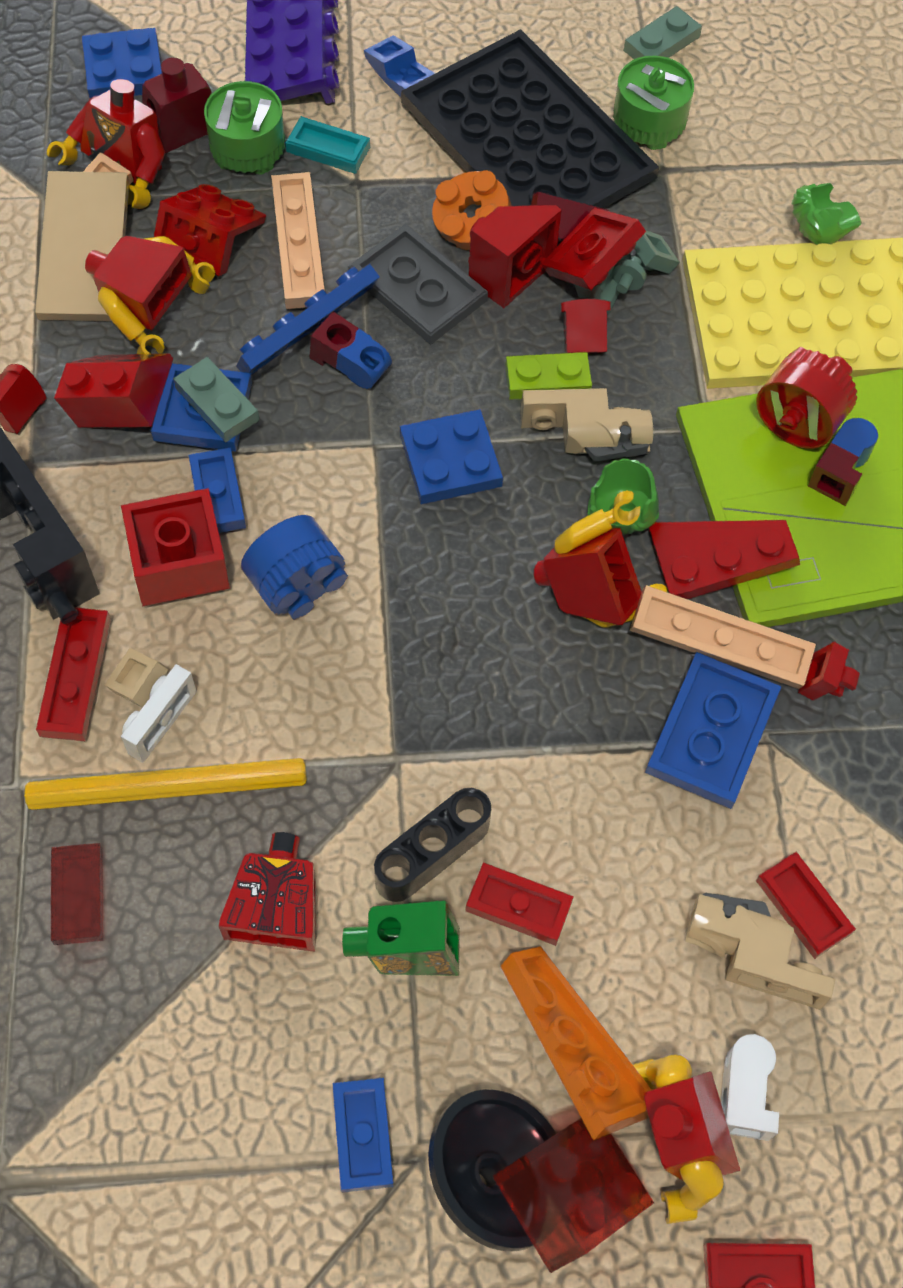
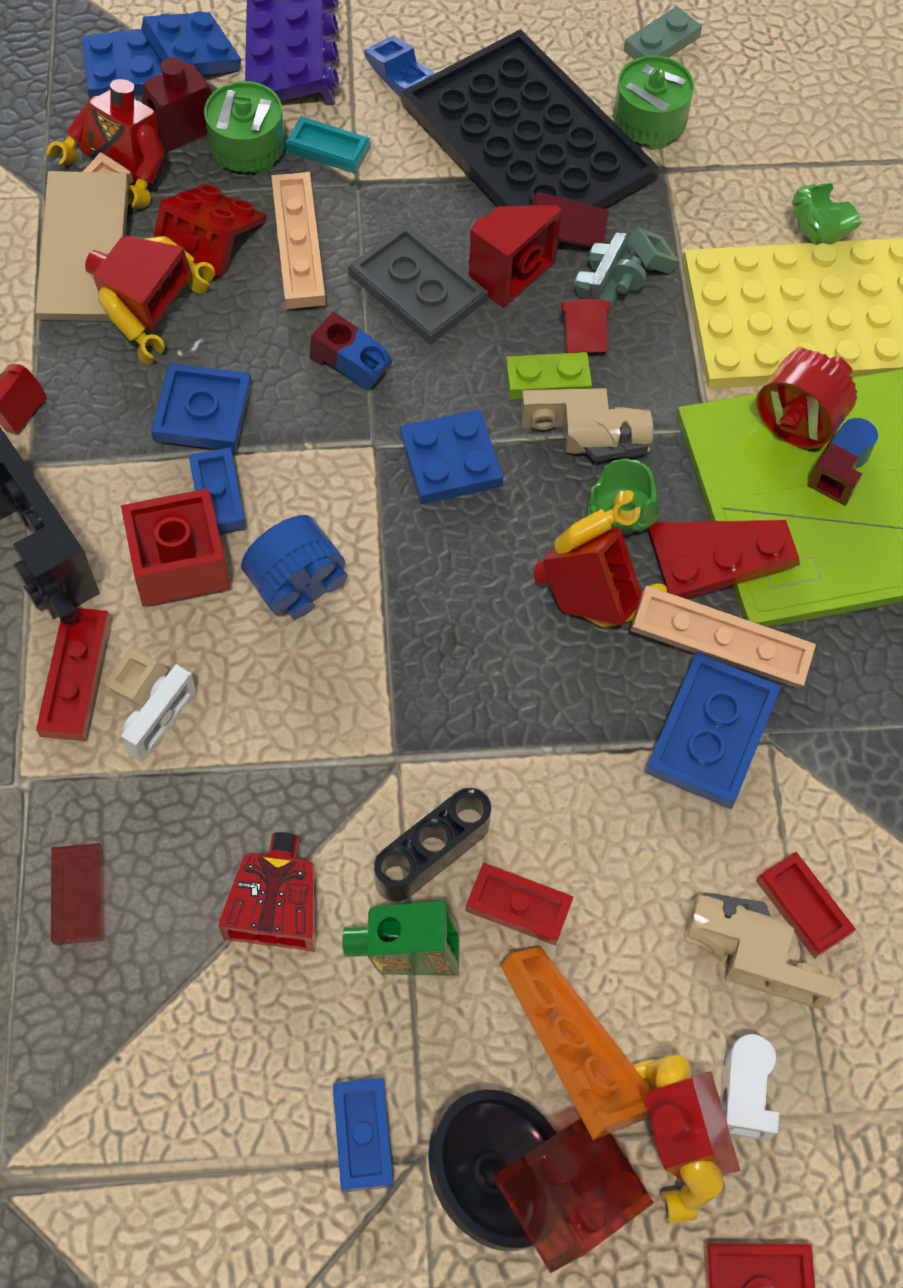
(113, 389): red slope -> none
(165, 783): yellow axle -> none
(193, 39): none -> blue plate
(216, 399): sand green plate -> none
(292, 329): blue plate -> none
(456, 195): orange plate -> none
(593, 248): red plate -> none
(829, 673): red tile -> none

